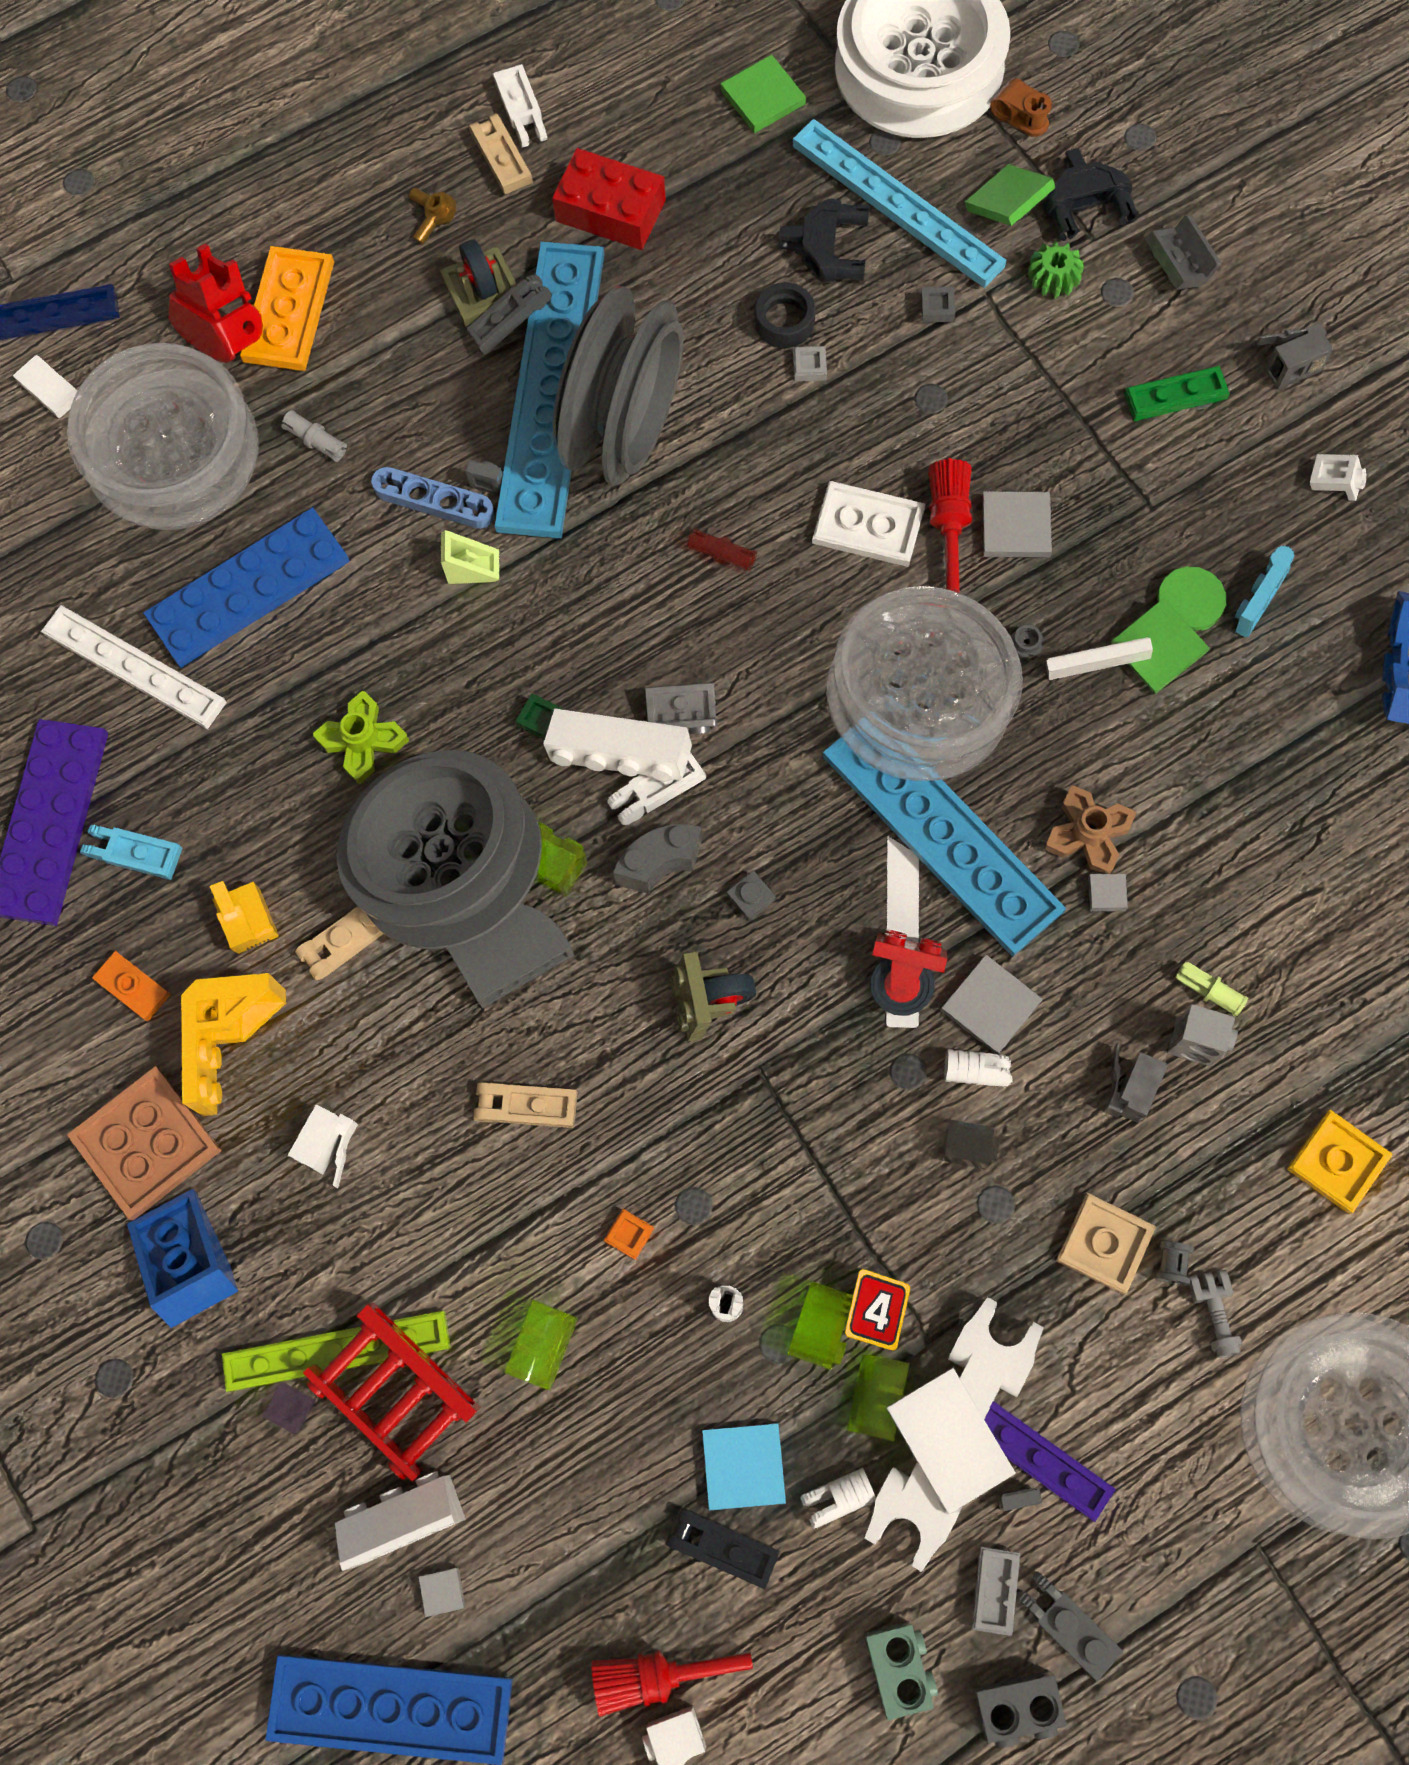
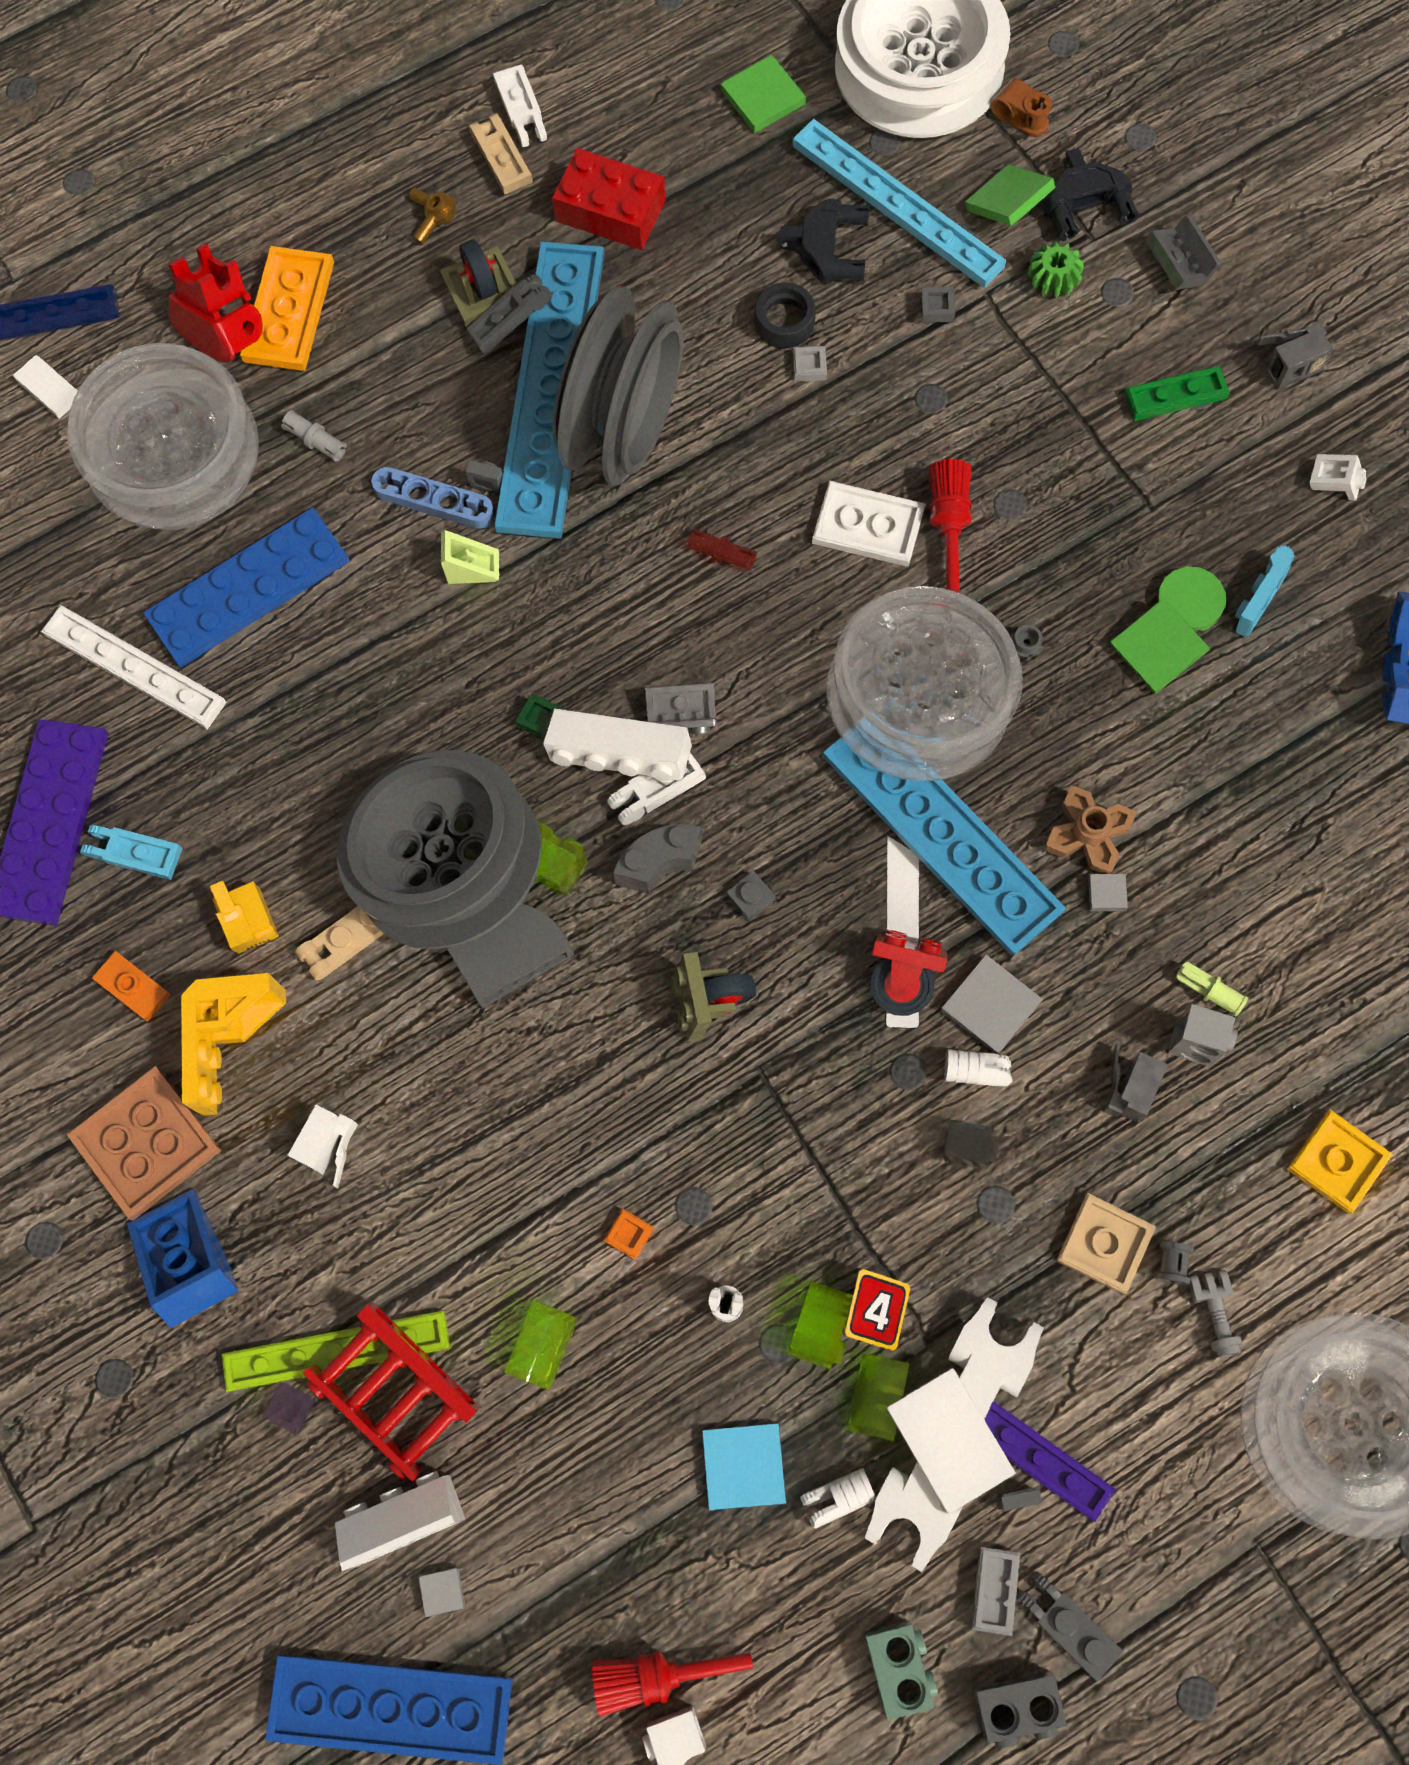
(361, 736): lime plant -> none
(526, 1105): tan plate -> none
(724, 1548): black plate -> none
(1016, 524): light grey tile -> none
(1099, 658): white tile -> none

